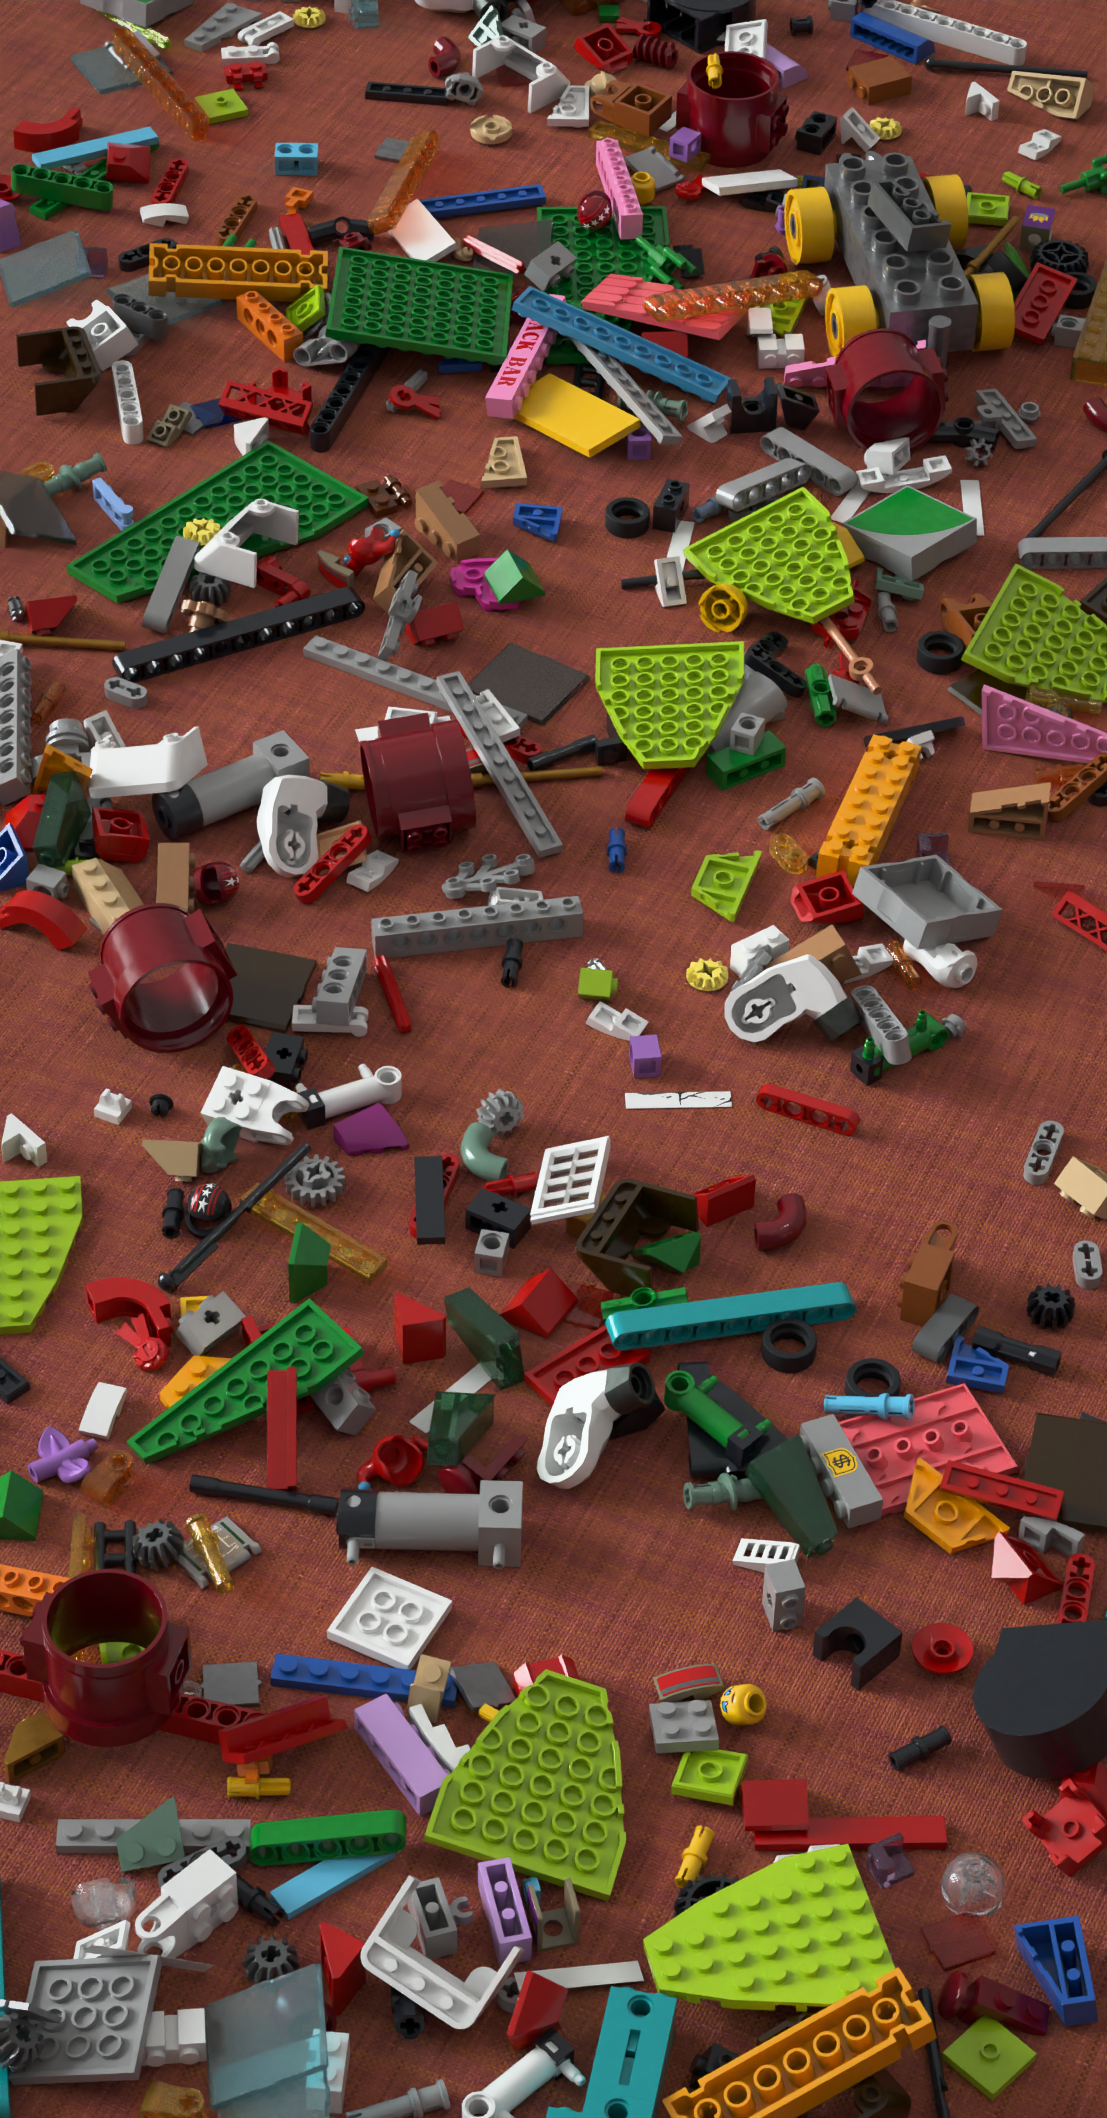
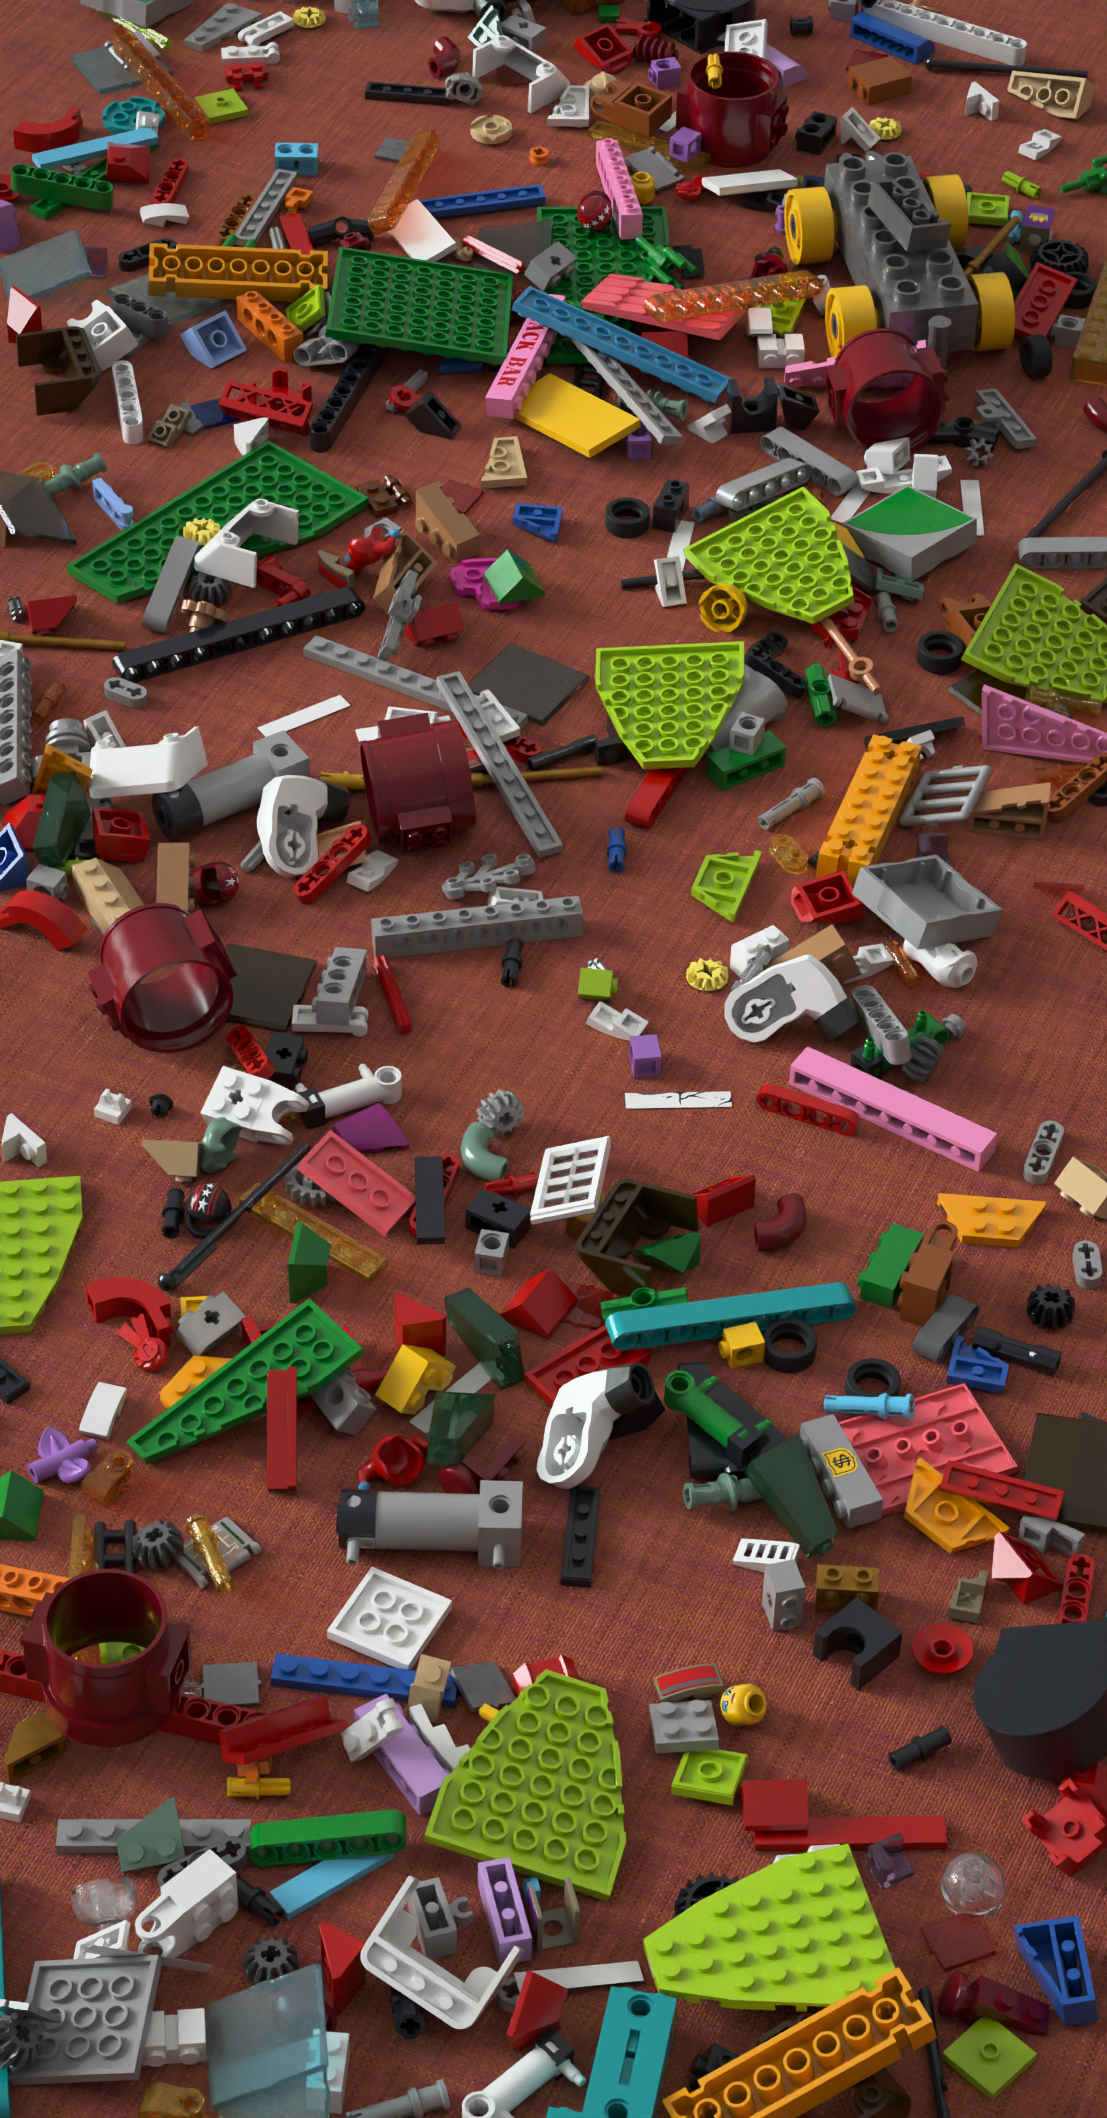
(23, 314): none -> slope
(122, 116): none -> teal tile
(147, 119): none -> white tile
(213, 340): none -> light blue slope
(216, 1487): black piece -> none
(266, 206): none -> light grey plate
(304, 716): none -> white sticker
(357, 1183): none -> coral plate
(372, 1730): none -> white plate
(412, 1375): none -> yellow brick
(432, 417): none -> black slope
(539, 156): none -> orange bush
(580, 1536): none -> black tile
(665, 73): none -> medium lavender brick
(695, 1856): yellow pin -> none
(742, 1345): none -> yellow brick
(842, 1584): none -> pearl gold brick
(860, 570): none -> flat silver piece
(885, 1267): none -> green brick
(893, 1109): none -> bright pink brick
(924, 1059): none -> dark grey gear
(925, 473): none -> white slope
(966, 802): none -> light grey bar
(968, 1598): none -> dark tan slope
(991, 1219): none -> light orange wing
(1014, 235): none -> medium azure axle
(1029, 412): light grey plate -> none
(1036, 356): none -> black tyre

